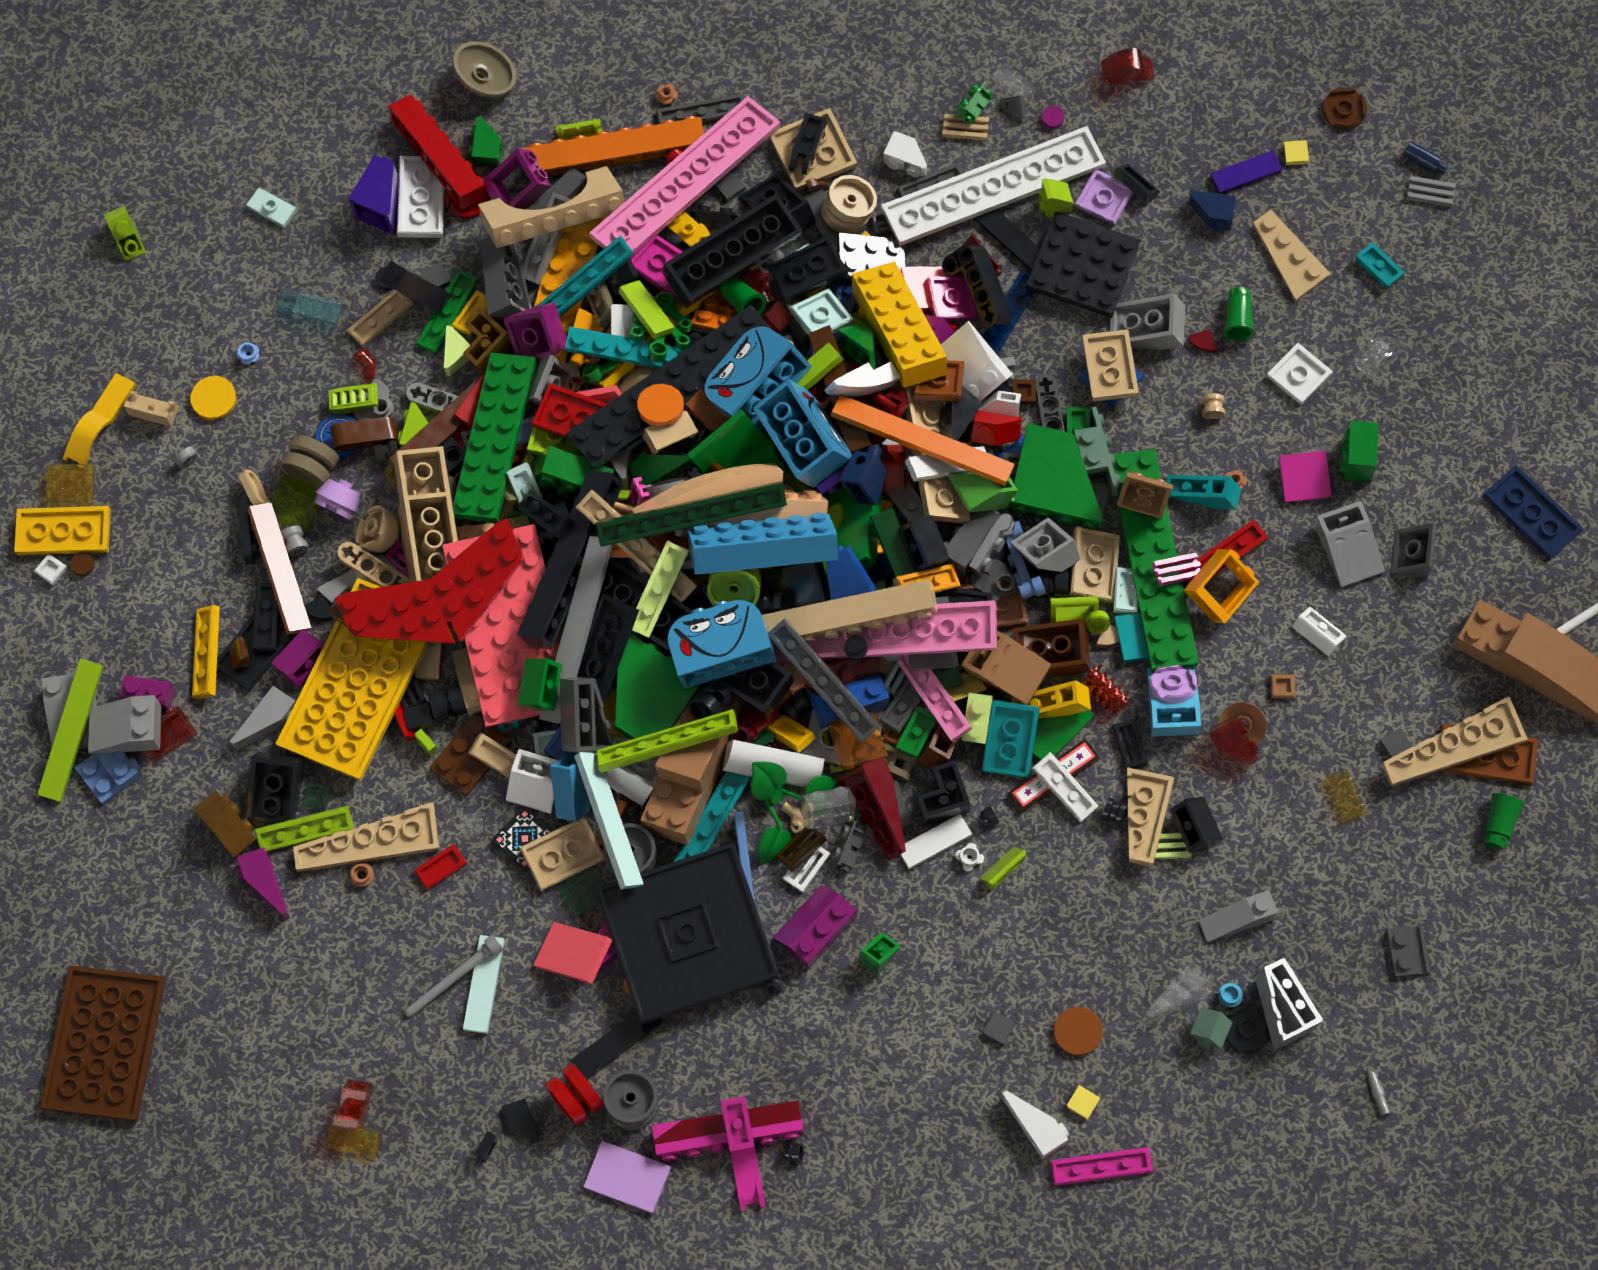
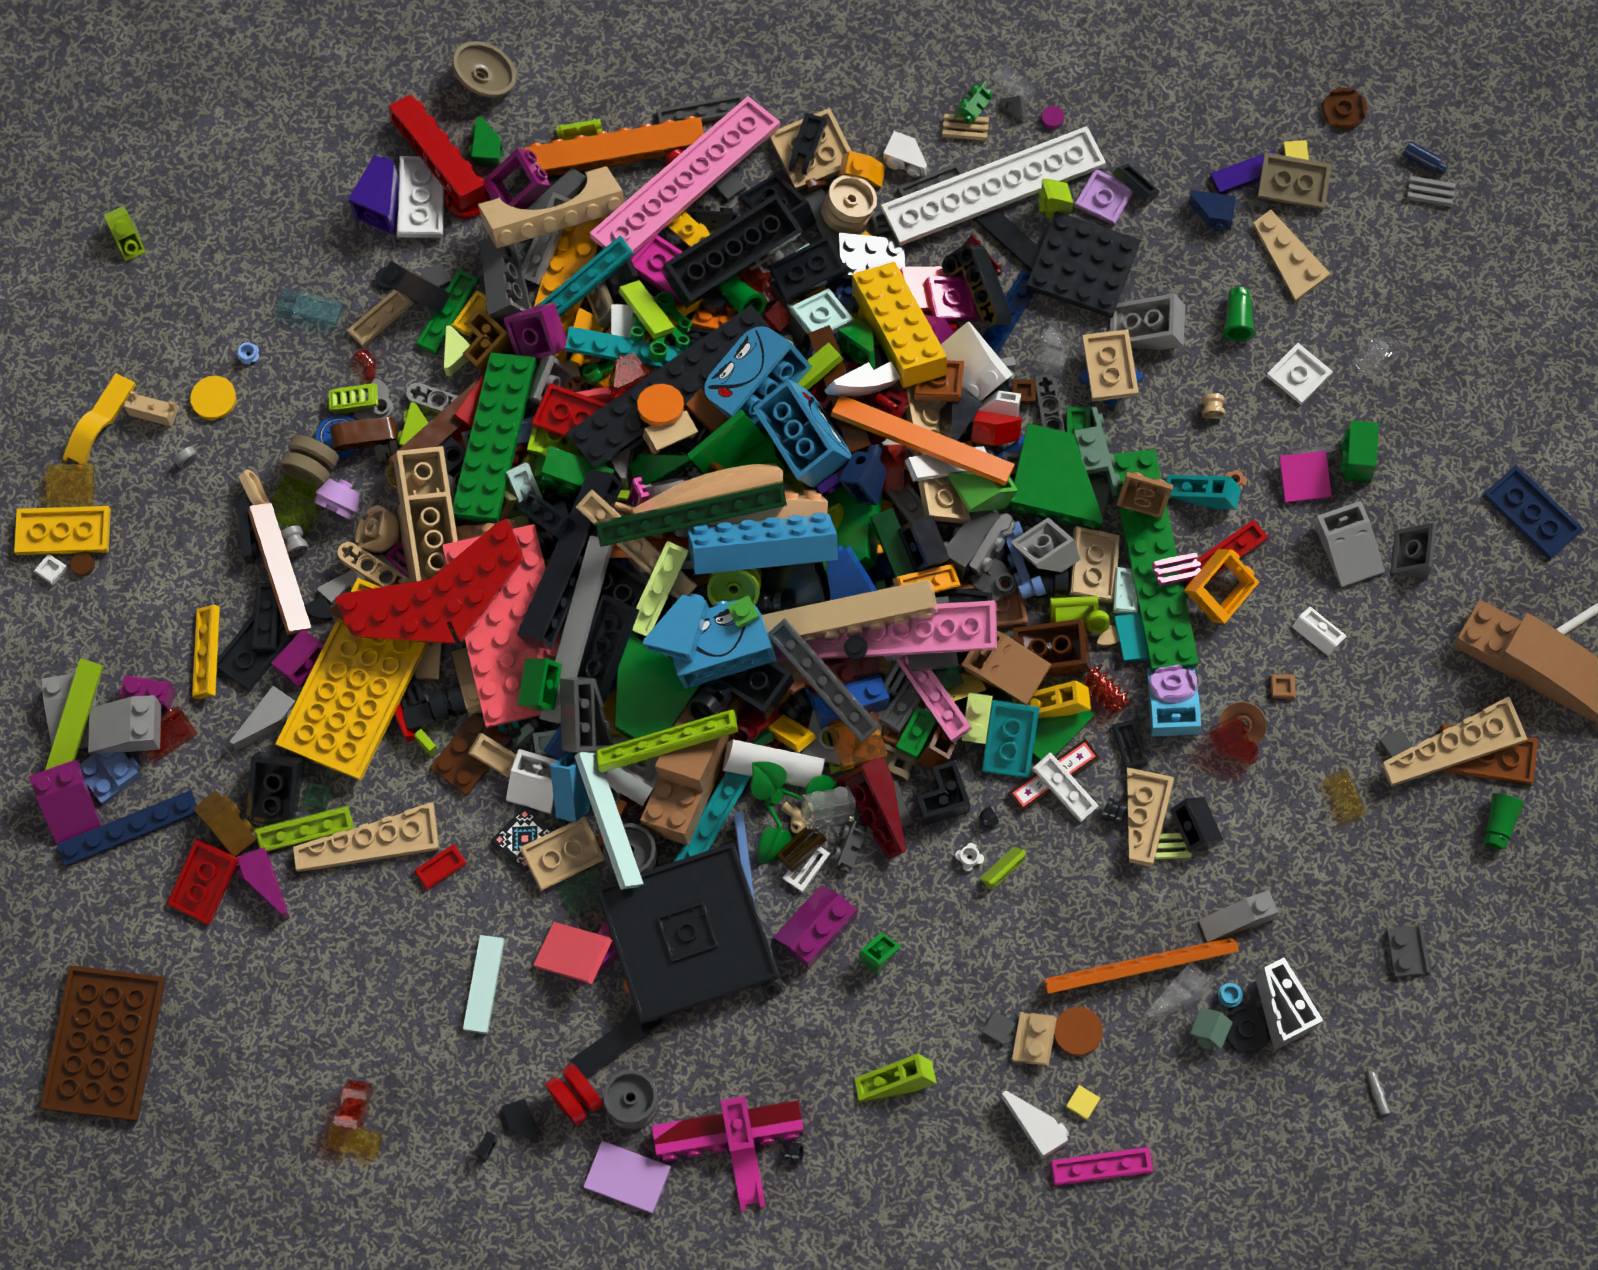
(65, 801): none -> magenta slope
(127, 828): none -> dark blue plate
(202, 881): none -> red tile
(239, 653): reddish brown slope -> none
(271, 207): light aqua plate -> none
(361, 867): nougat plate -> none
(490, 948): light grey piece -> none
(526, 734): none -> sand green tile
(625, 374): none -> clear red slope
(666, 99): nougat plate -> none
(679, 628): none -> dark azure slope
(714, 302): none -> black tile
(743, 612): none -> bright green plate
(863, 167): none -> light orange slope
(896, 1079): none -> lime slope
(935, 841): white tile -> none
(1034, 1038): none -> tan plate
(1053, 352): none -> clear slope
(1126, 65): clear red brick -> none
(1140, 965): none -> orange tile
(1203, 341): dark red tile -> none
(1294, 180): none -> dark tan plate
(1379, 265): teal plate -> none

